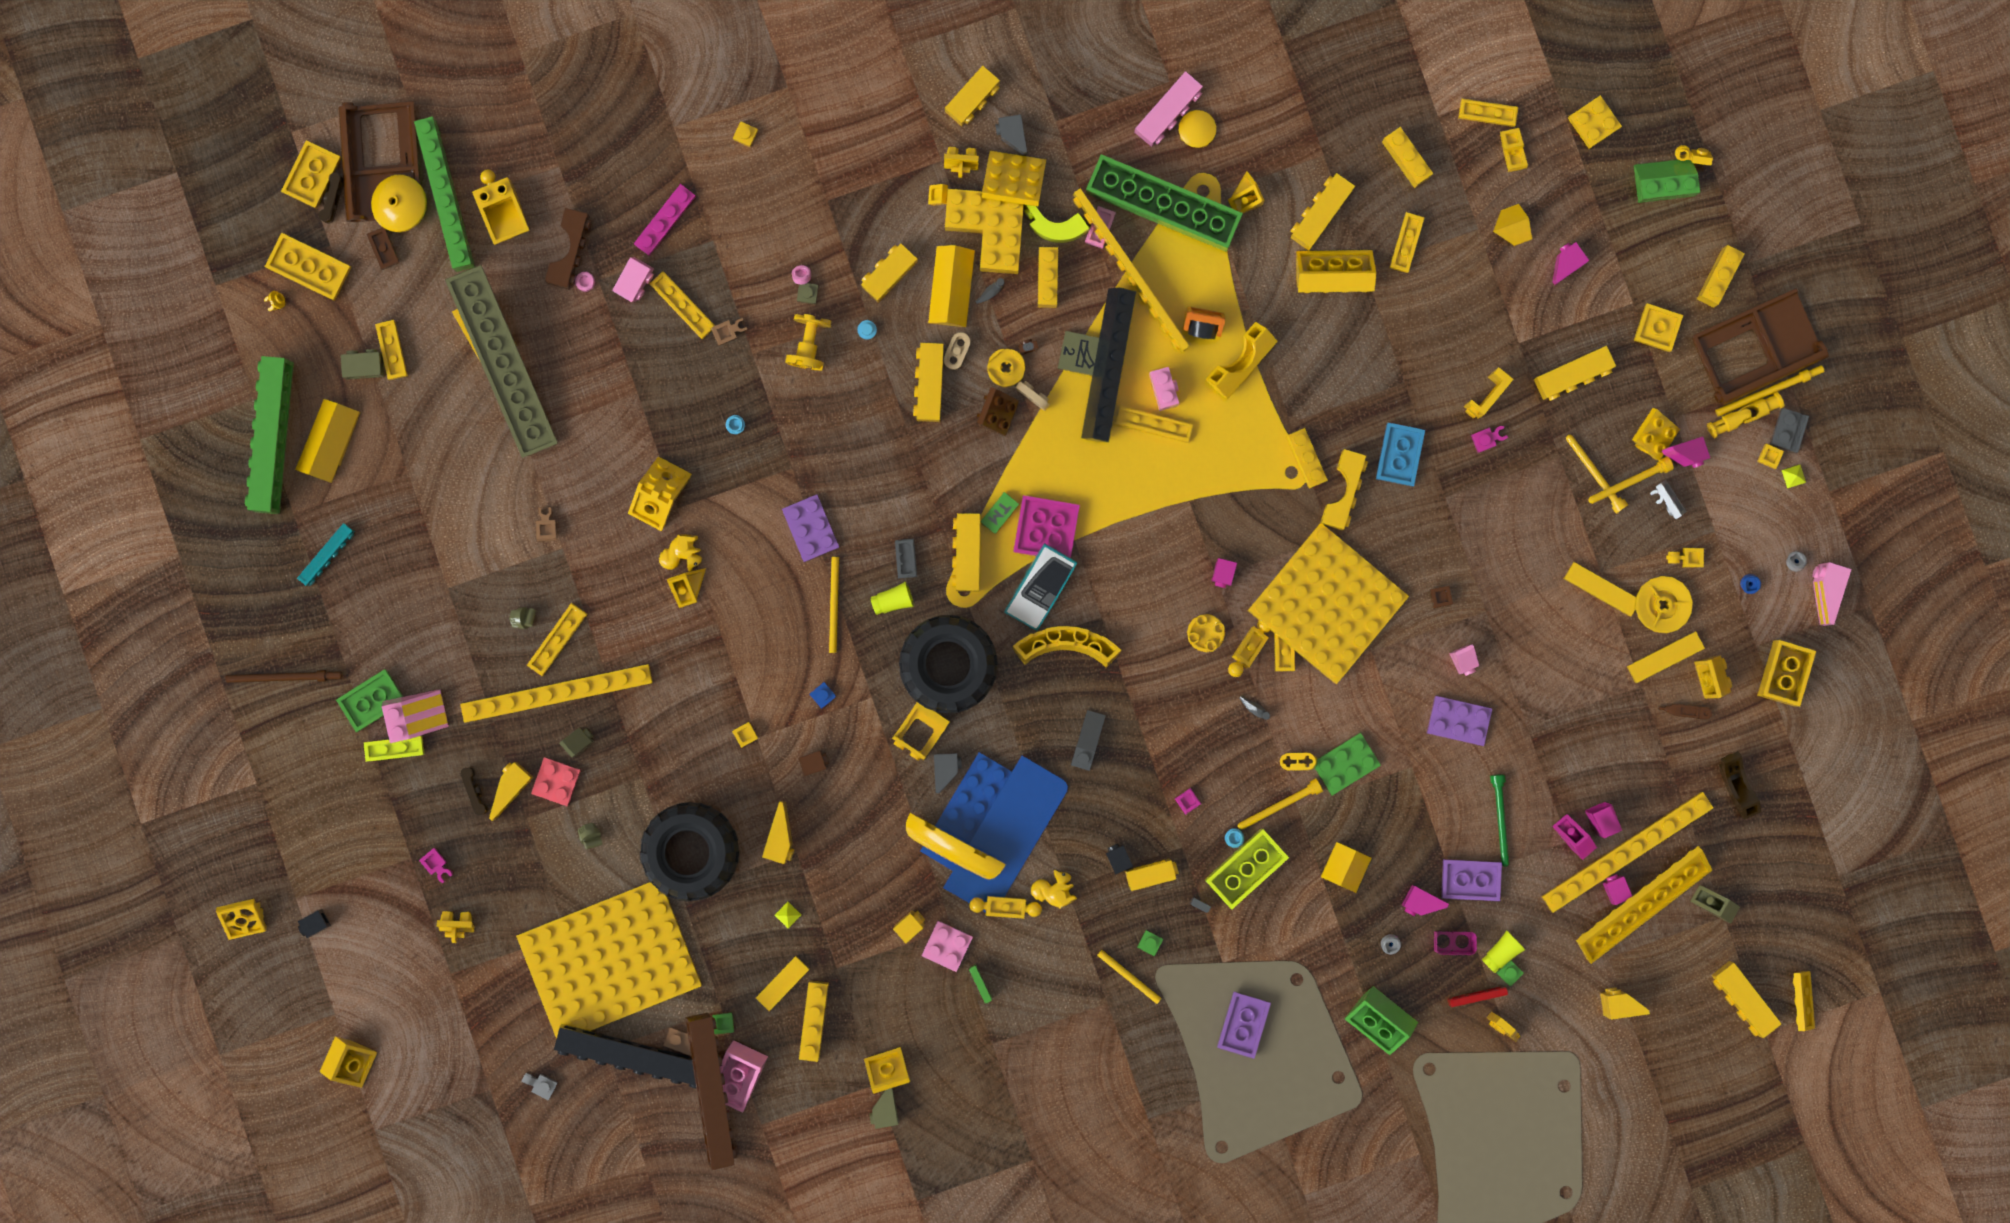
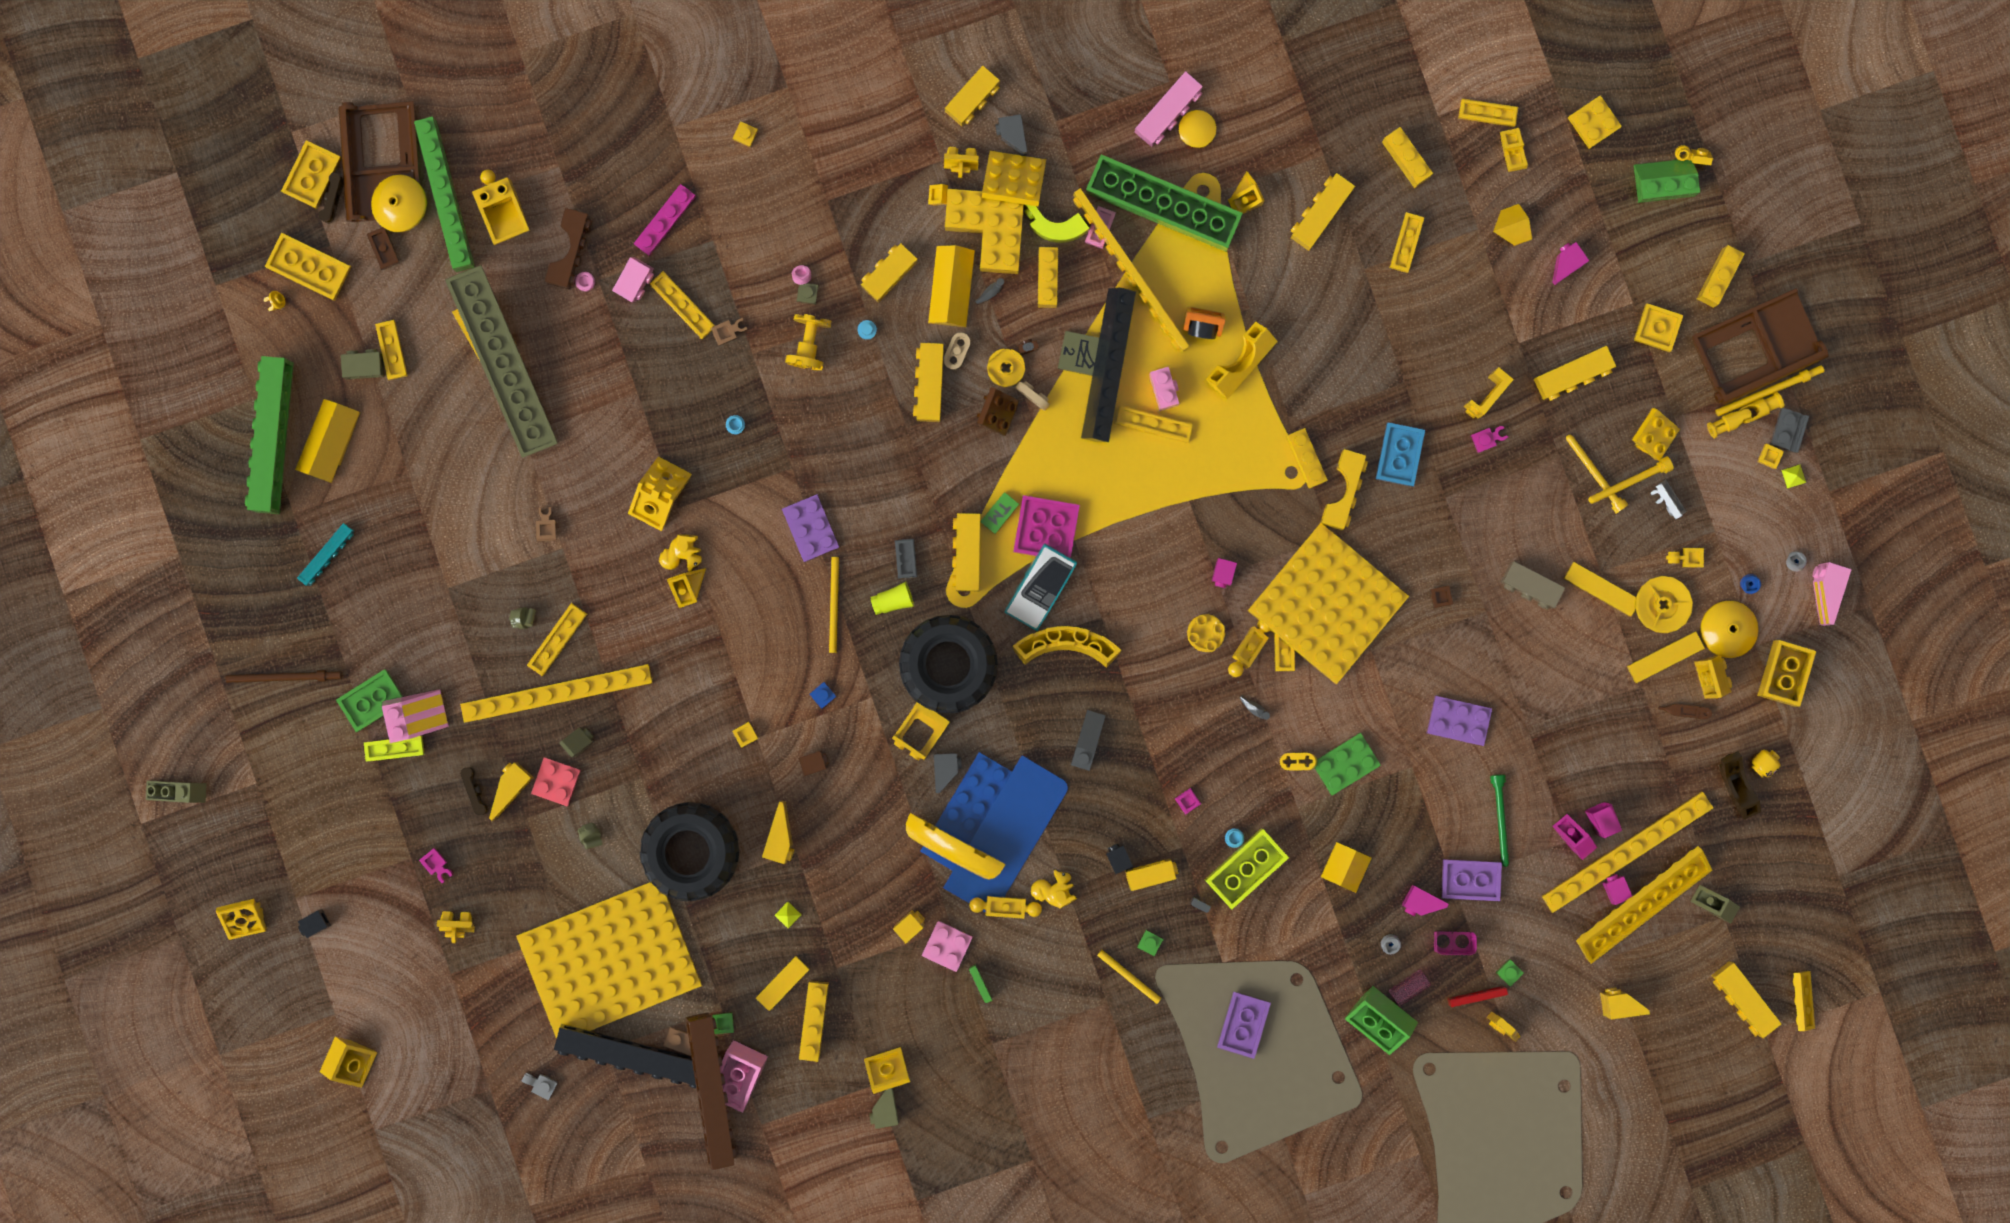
(176, 791): none -> olive slope
(1312, 788): yellow piece -> none
(1335, 271): yellow slope -> none
(1409, 988): none -> clear pink brick
(1465, 659): bright pink slope -> none
(1502, 952): neon yellow plant -> none
(1532, 585): none -> dark tan brick
(1689, 452): dark pink slope -> none
(1716, 629): none -> yellow dish
(1766, 763): none -> yellow head

